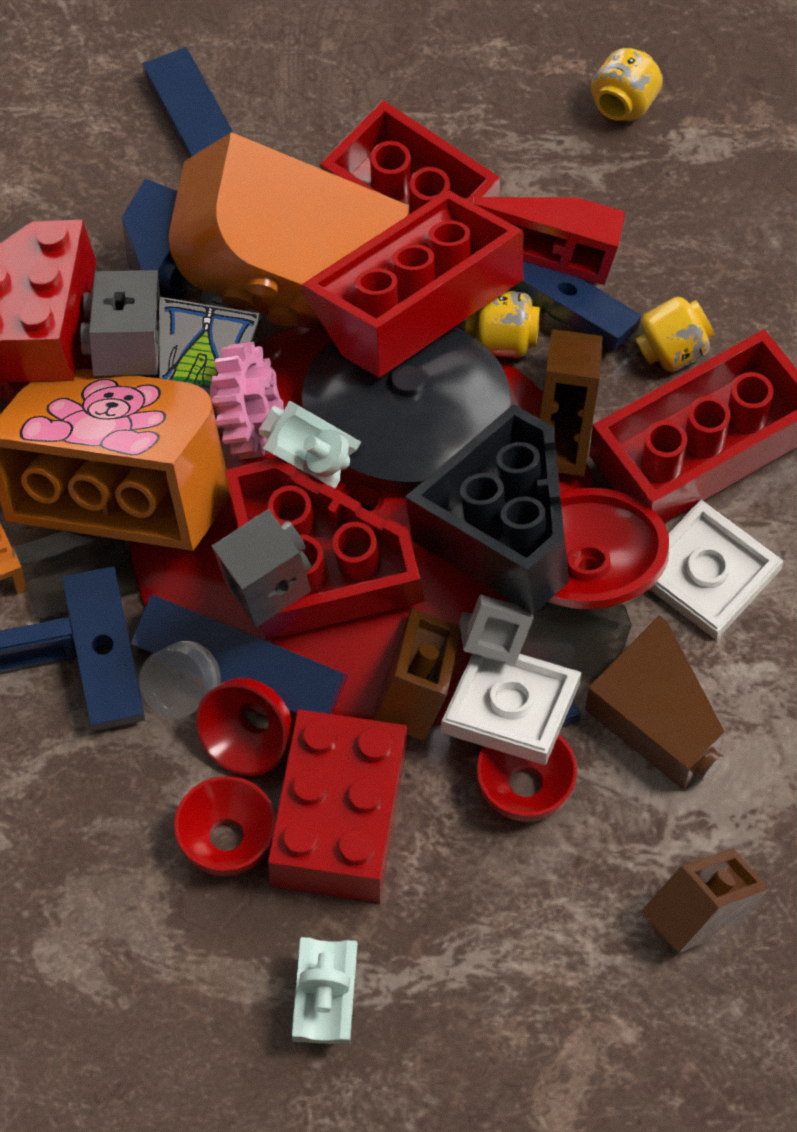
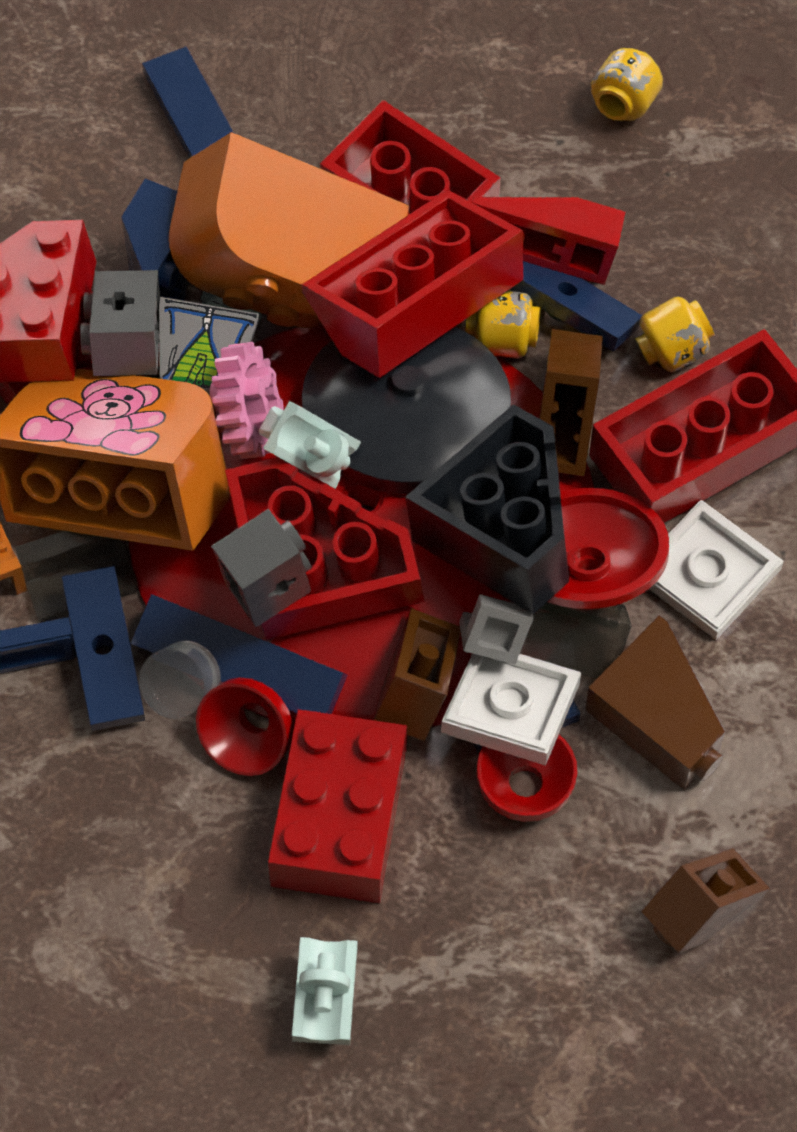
(219, 803): red piece -> none

